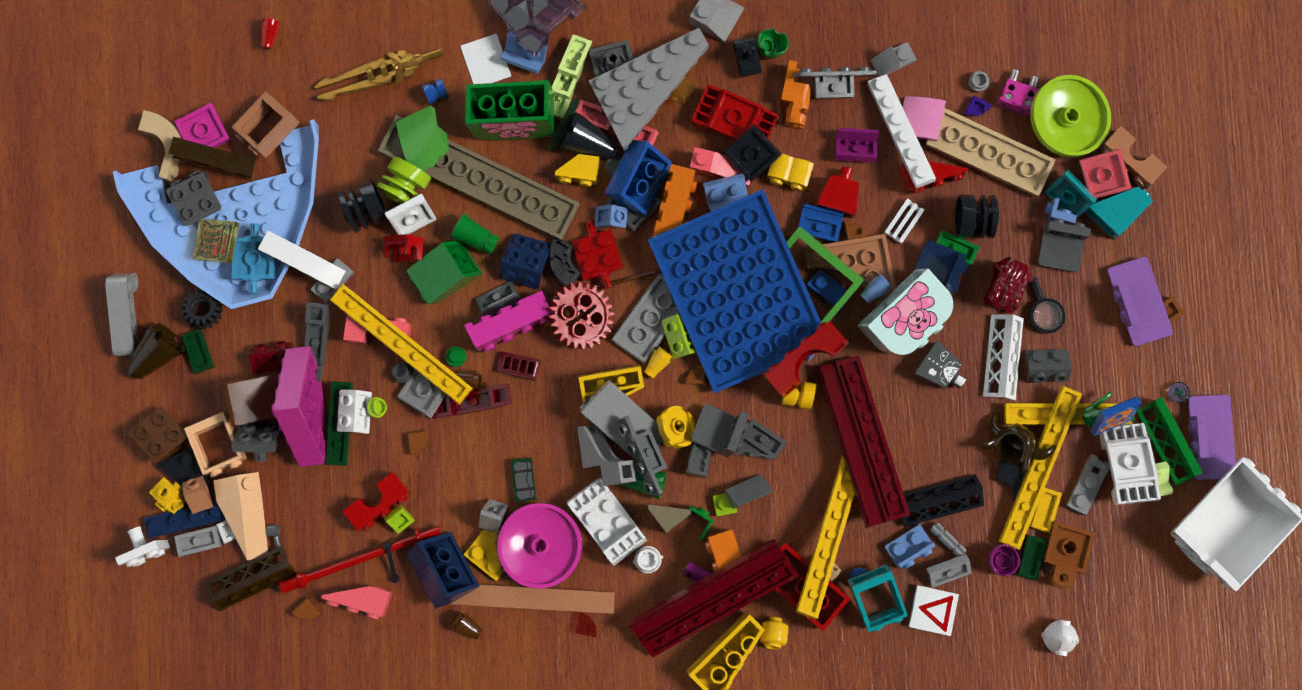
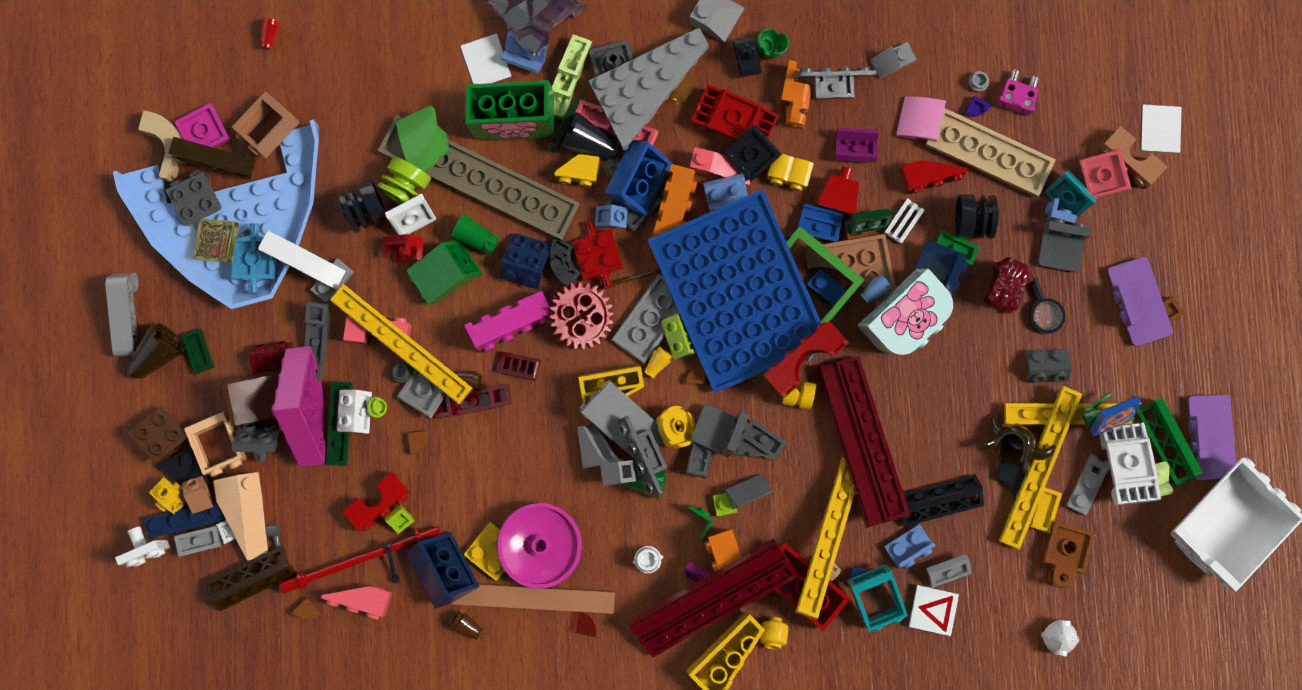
(201, 321): black tyre -> none
(400, 66): pearl gold sword -> none
(435, 91): blue wheel -> none
(456, 356): green plate -> none
(493, 515): light grey slope -> none
(497, 299): dark grey slope -> none
(523, 479): tile -> none
(606, 521): white plate -> none
(668, 516): dark tan slope -> none
(869, 221): none -> dark green plate
(901, 131): white plate -> none
(940, 367): dark grey torso -> none
(947, 539): light grey axle -> none
(1003, 560): magenta hair -> none
(1009, 360): white fence -> none
(1031, 557): dark green tile -> none
(1070, 116): lime dish -> none
(1119, 211): teal slope -> none
(1161, 128): none -> white sticker
(1178, 392): clear smoke tile -> none

